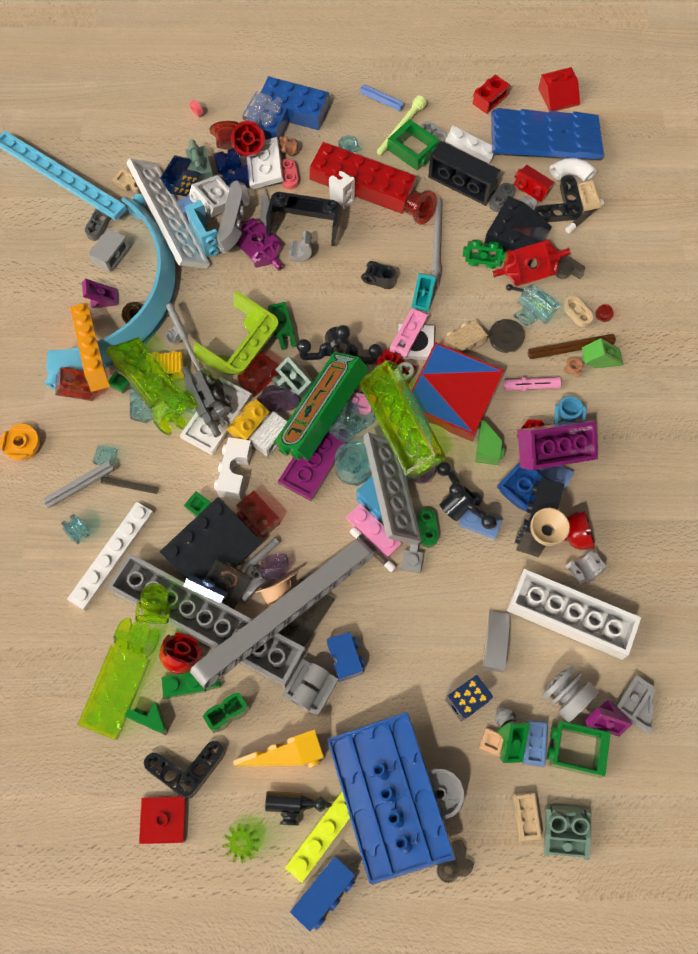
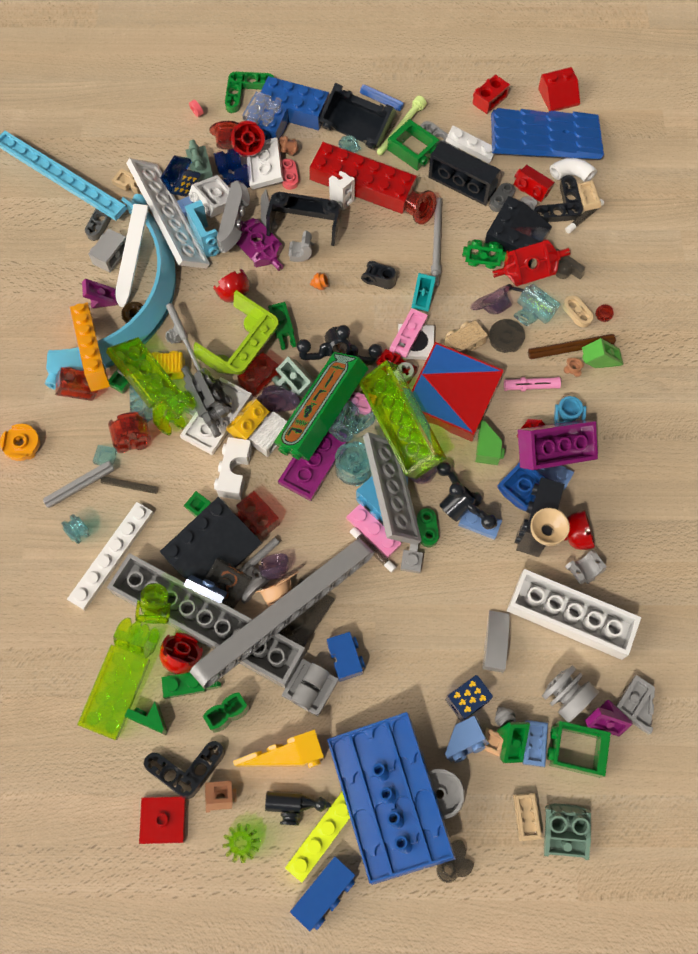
(129, 432): none -> clear red brick
(131, 253): none -> white piece
(219, 789): none -> nougat brick
(230, 284): none -> red cylinder
(239, 85): none -> green beam
(320, 281): none -> orange plate
(357, 117): none -> black windscreen
(465, 739): none -> medium blue slope
(494, 302): none -> piece

